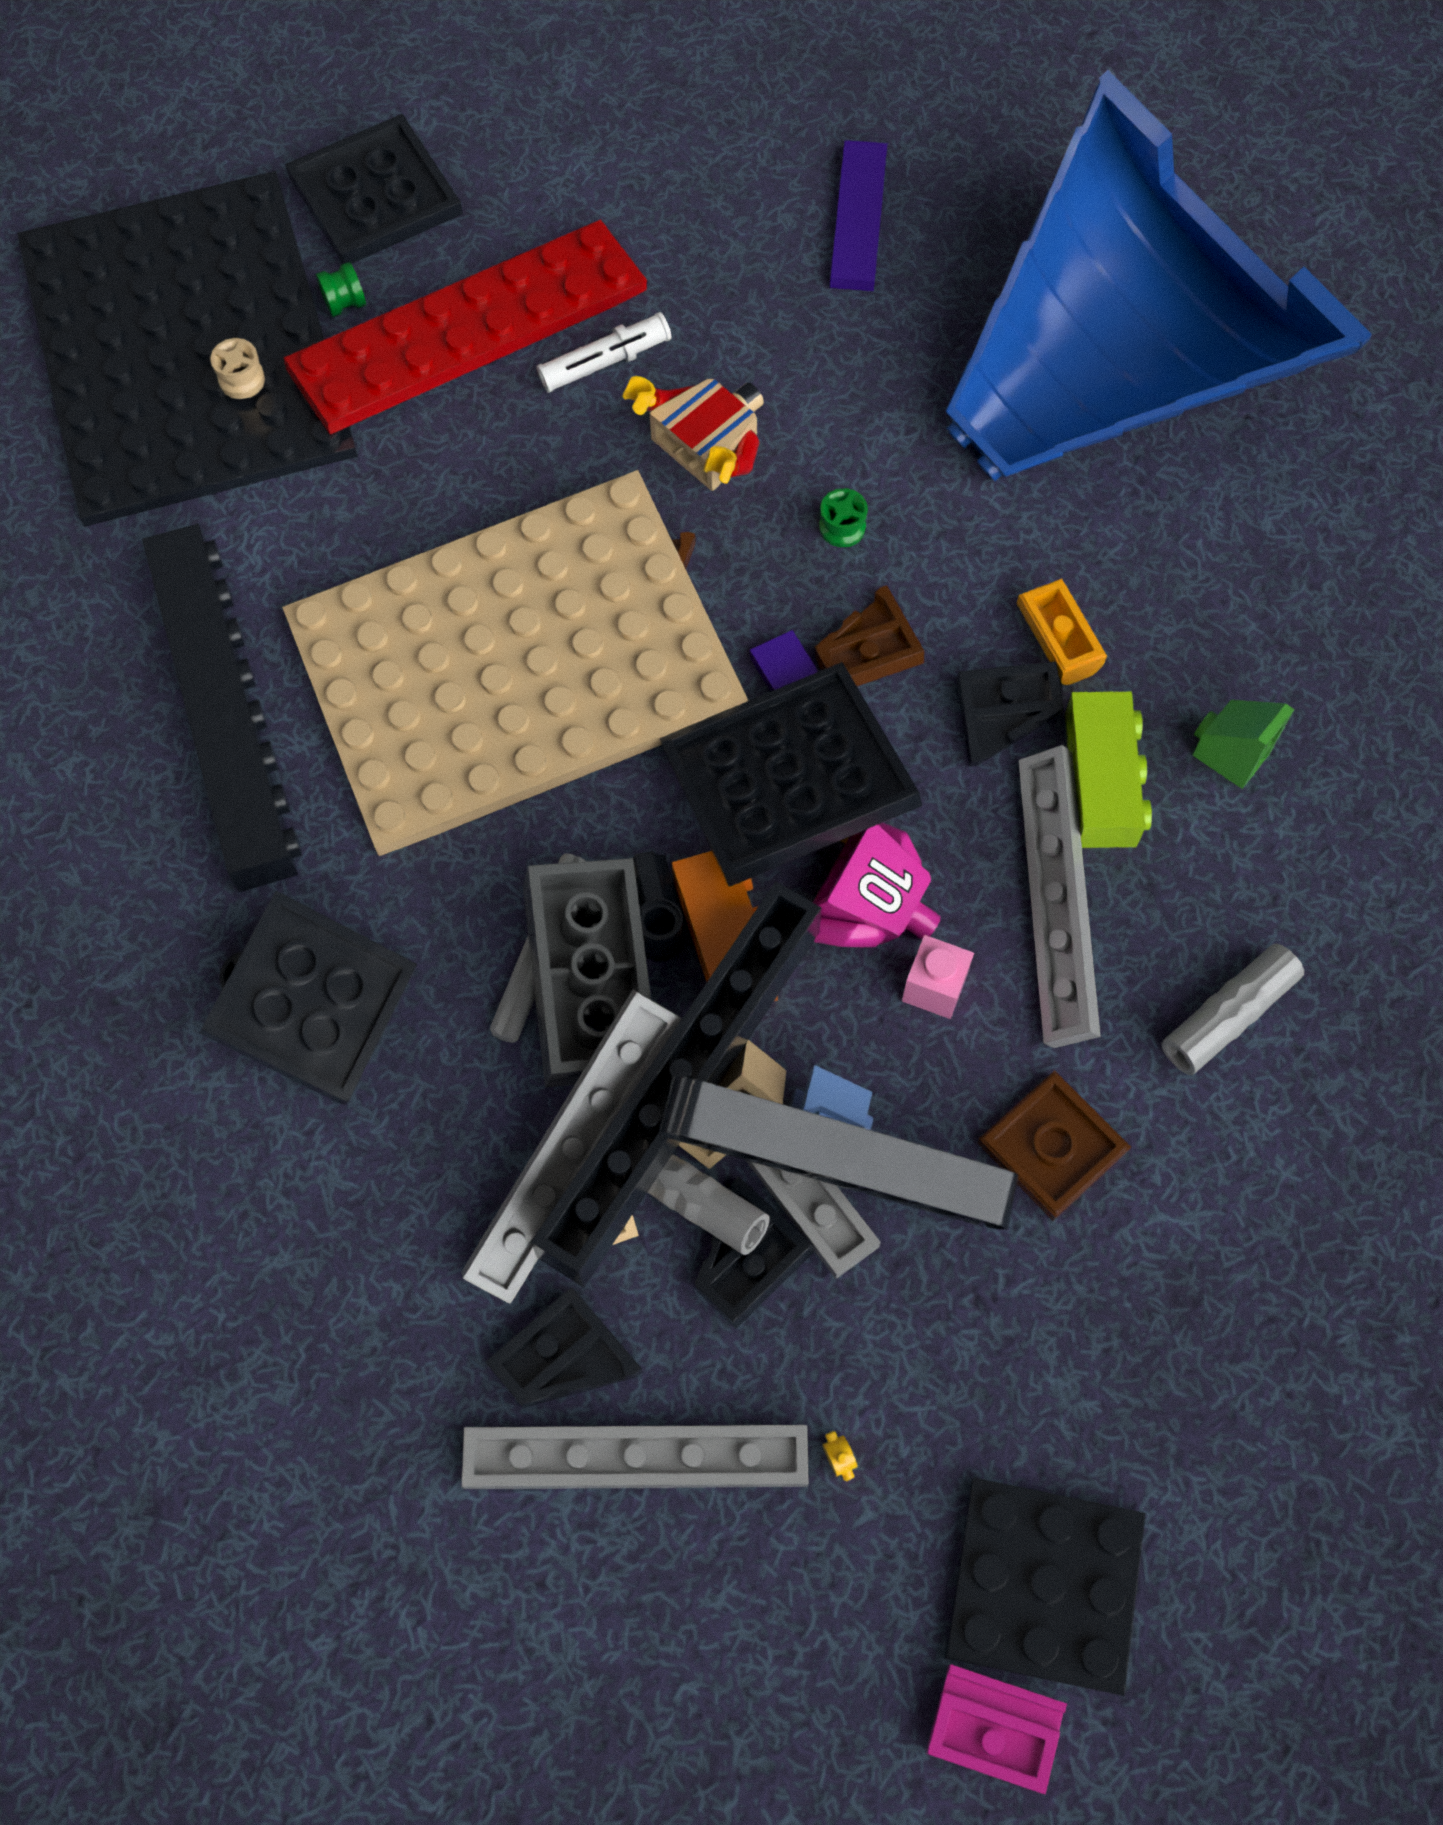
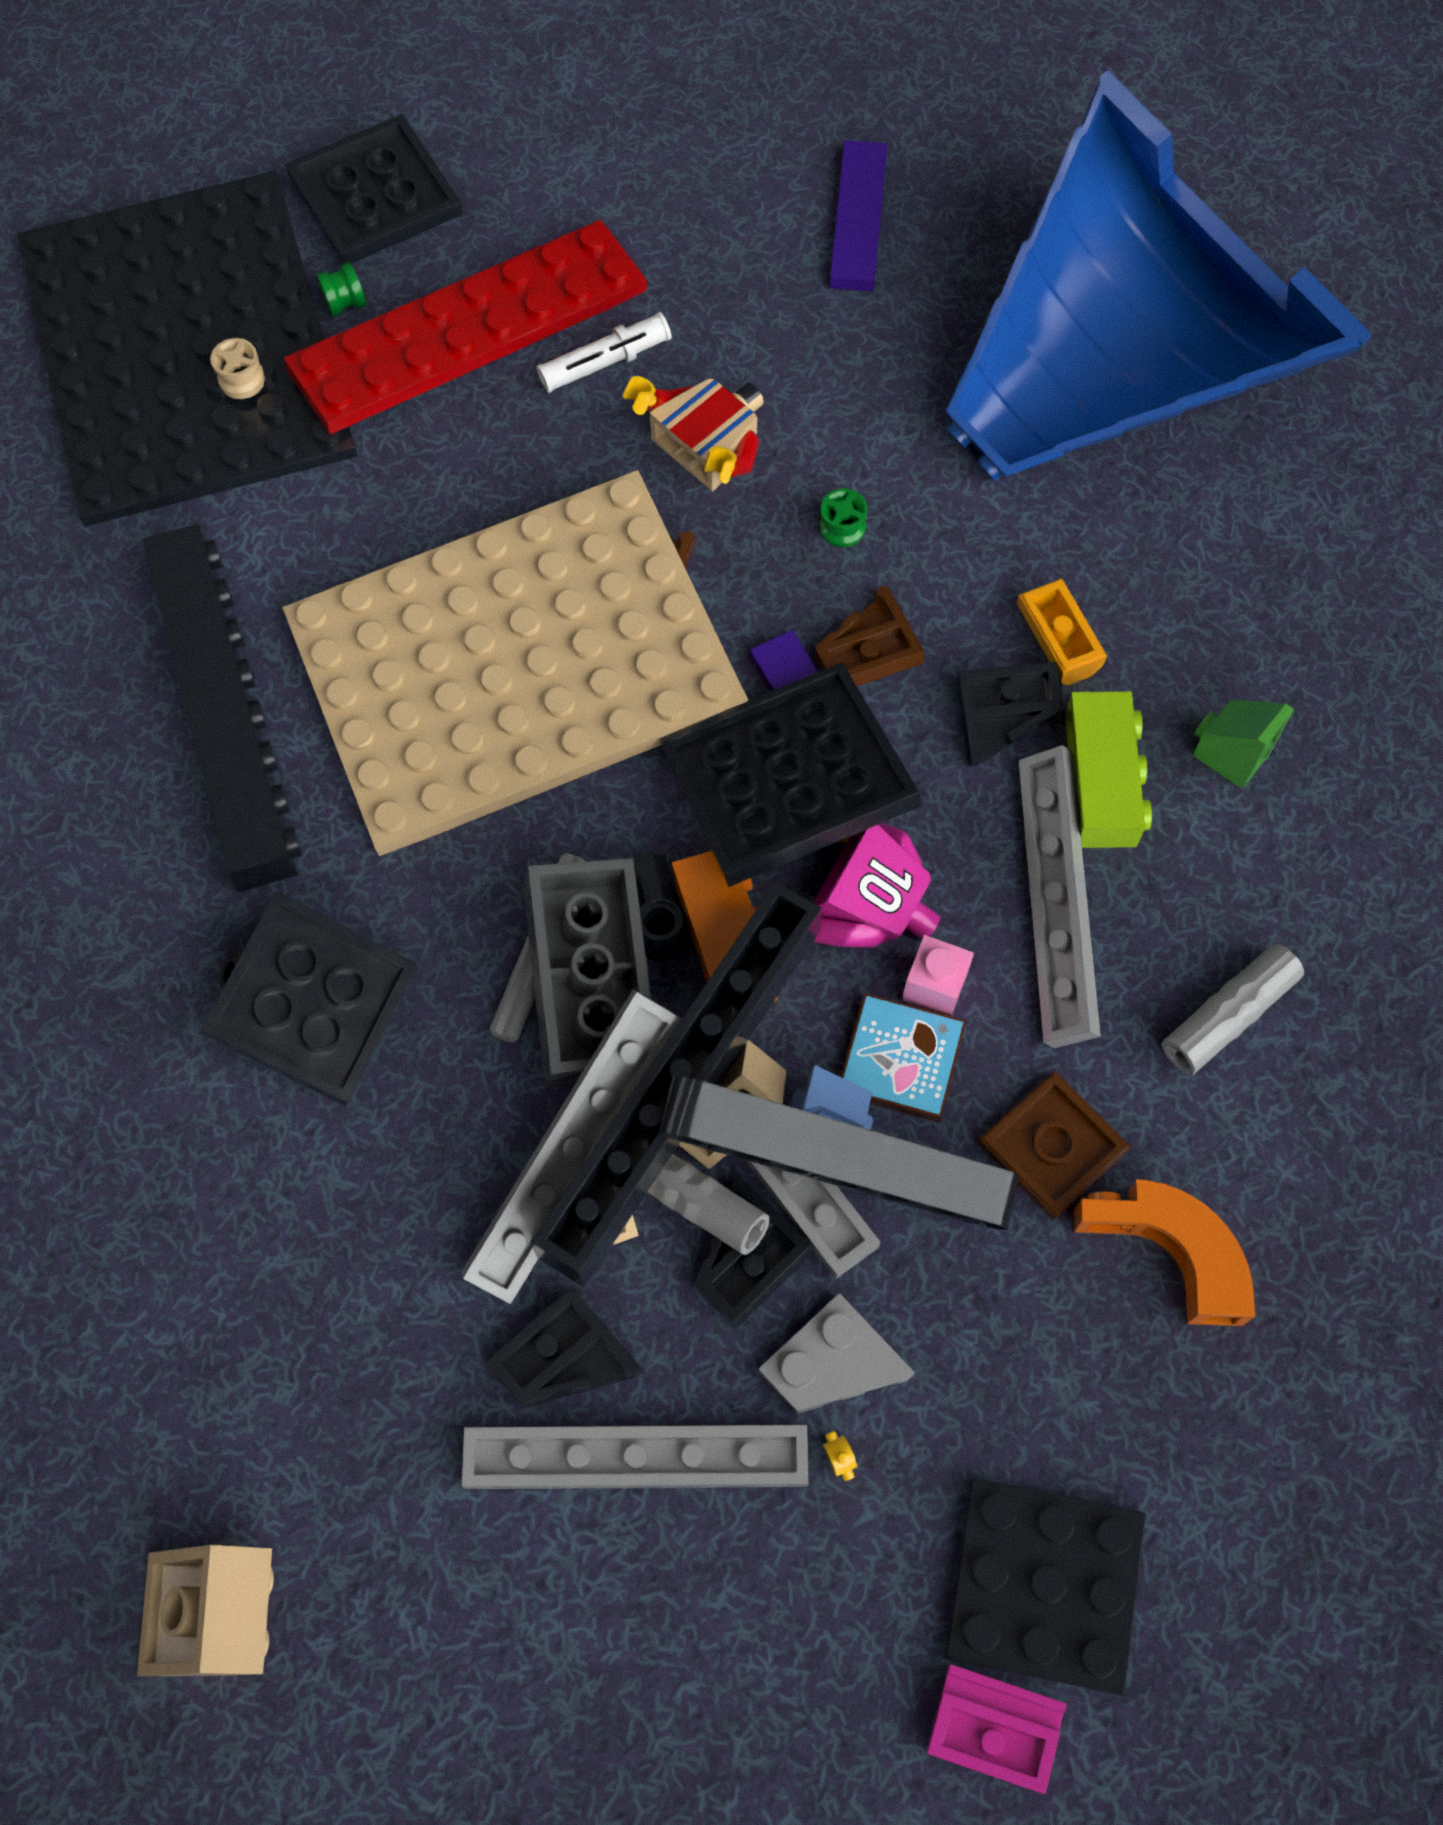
(206, 1611): none -> tan slope
(833, 1360): none -> light grey wing
(904, 1056): none -> medium azure tile
(1195, 1236): none -> orange arch

